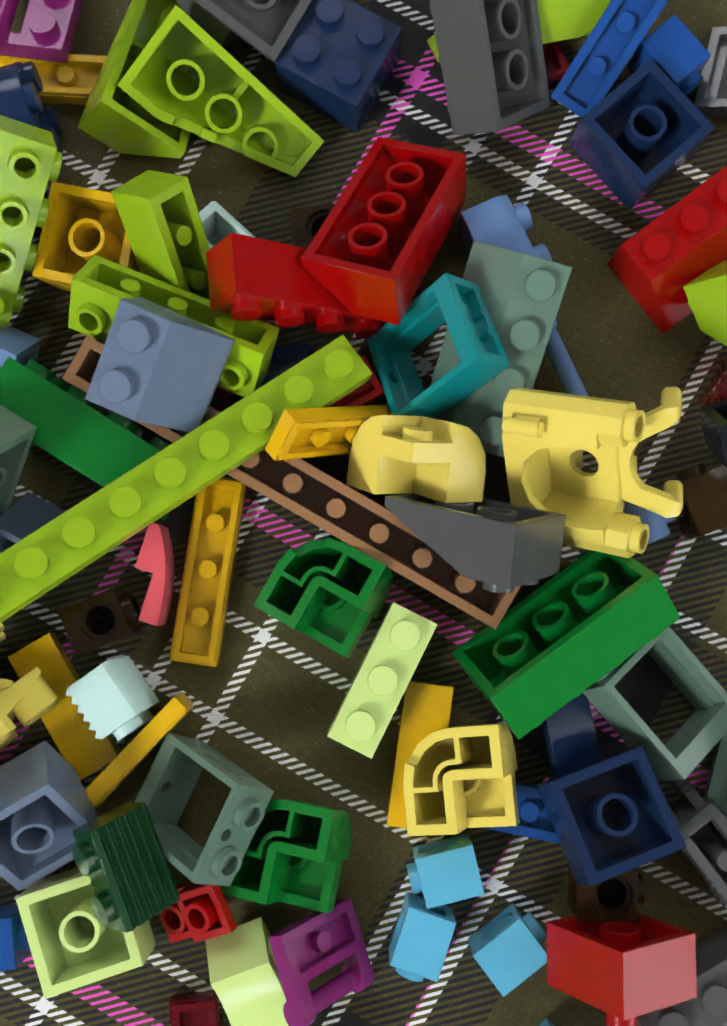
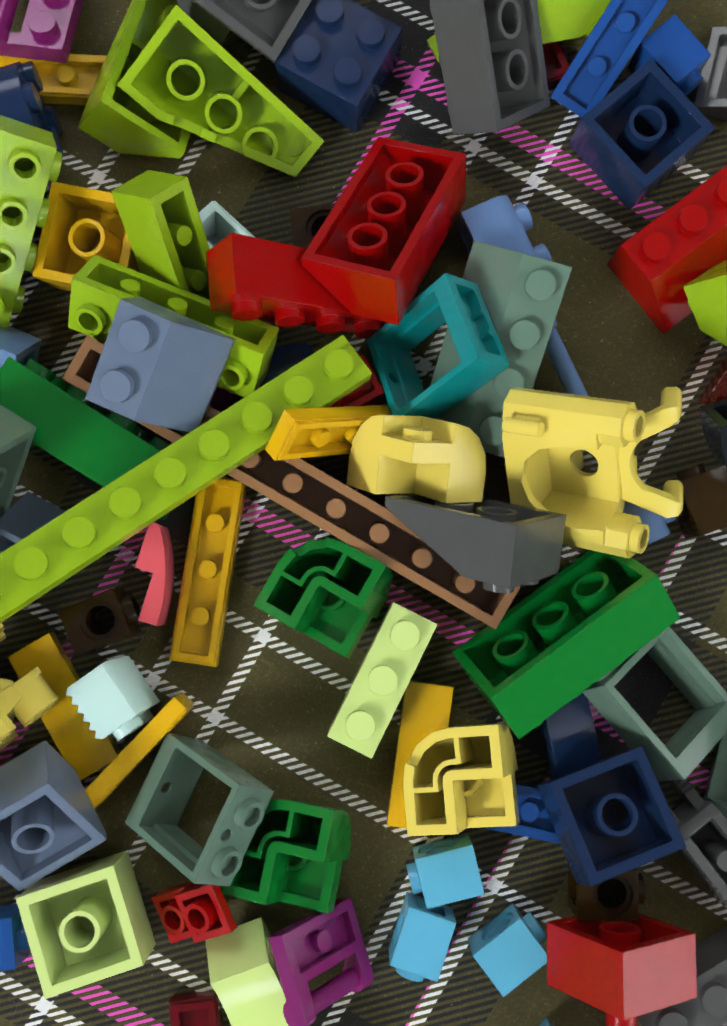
(124, 867): dark green brick -> none

